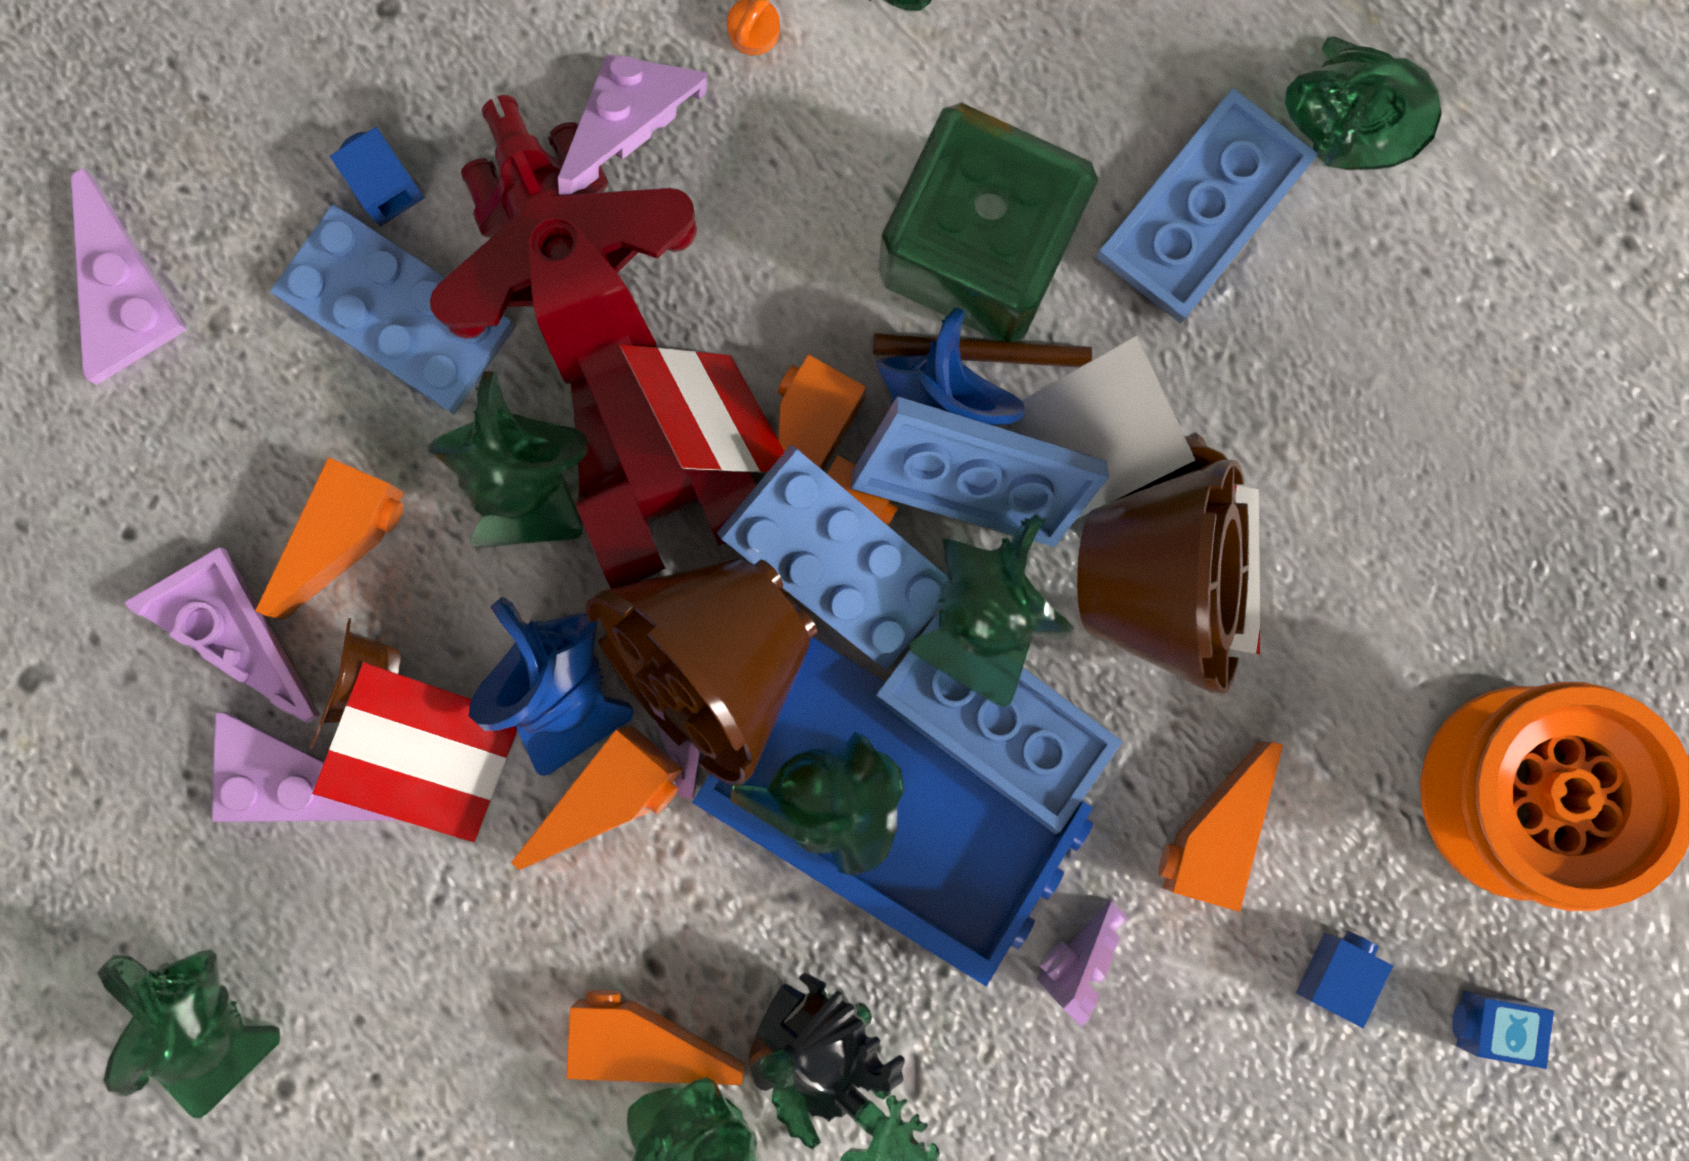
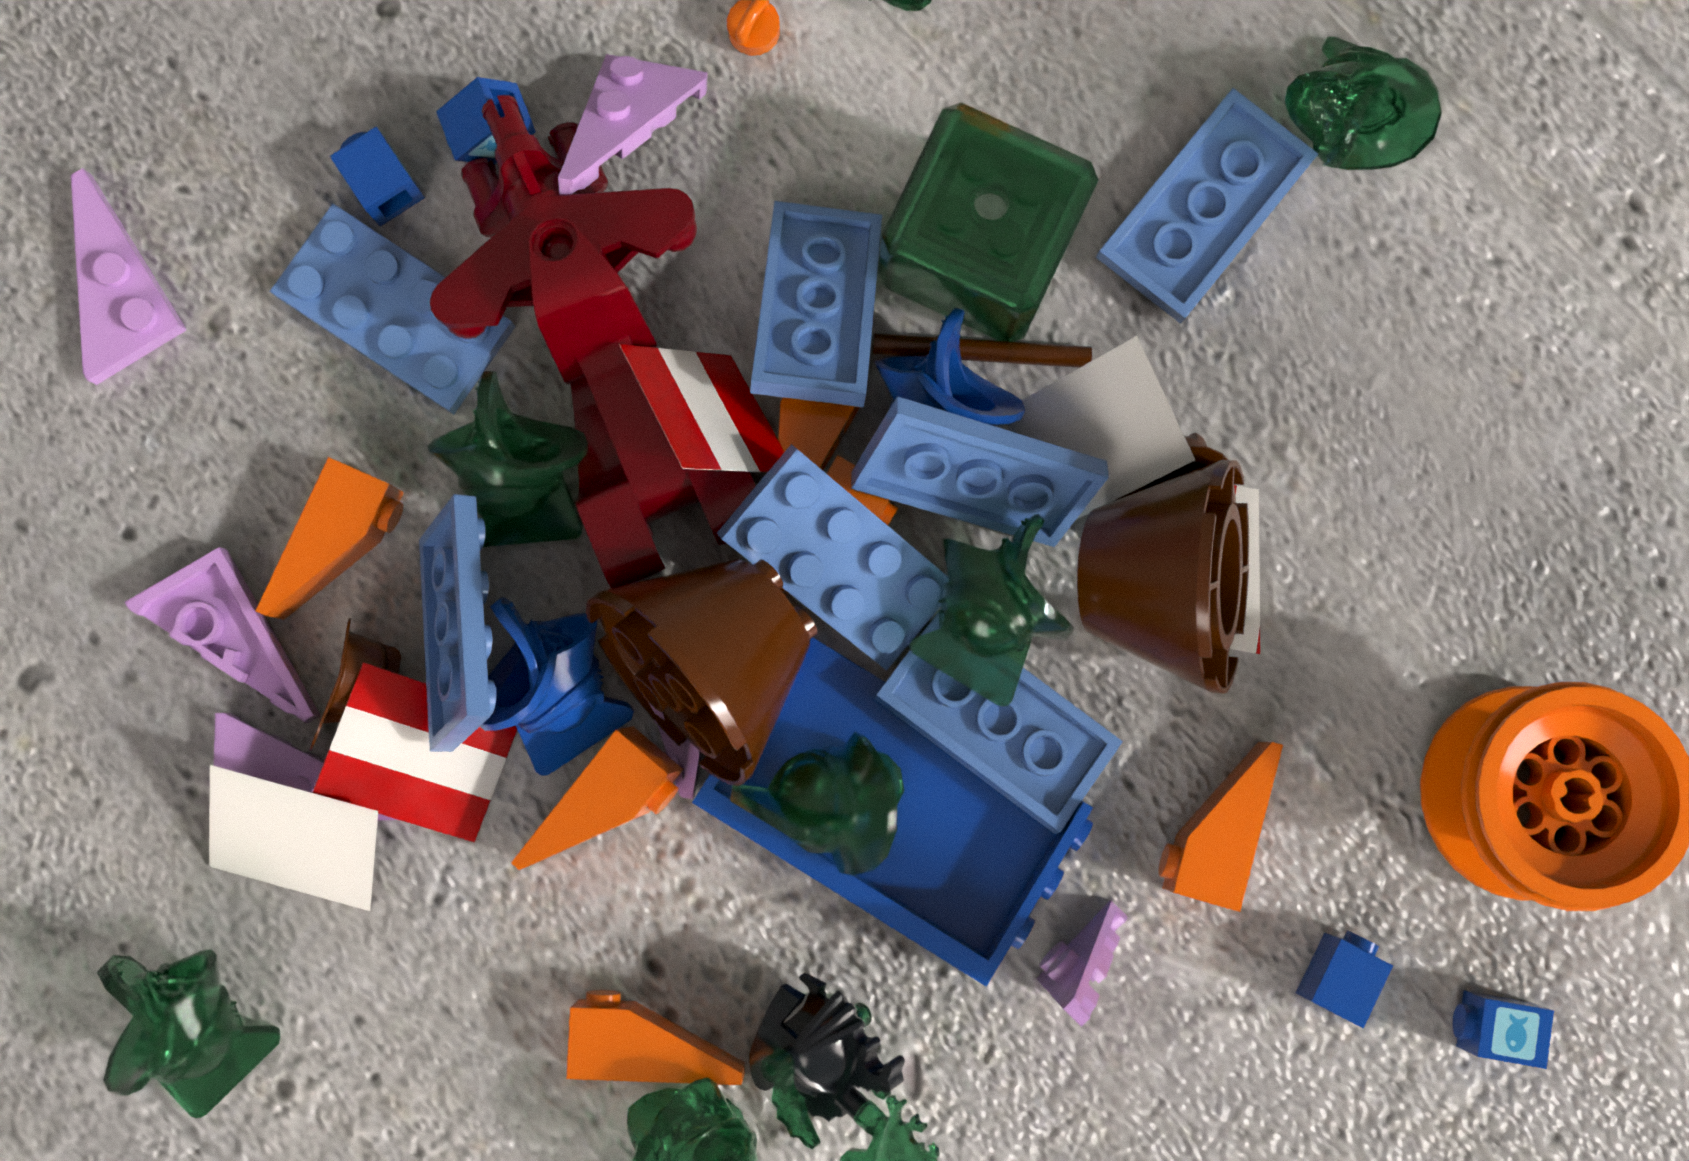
(291, 838): none -> white sticker
(454, 625): none -> medium blue plate
(464, 123): none -> blue brick
(817, 305): none -> medium blue plate

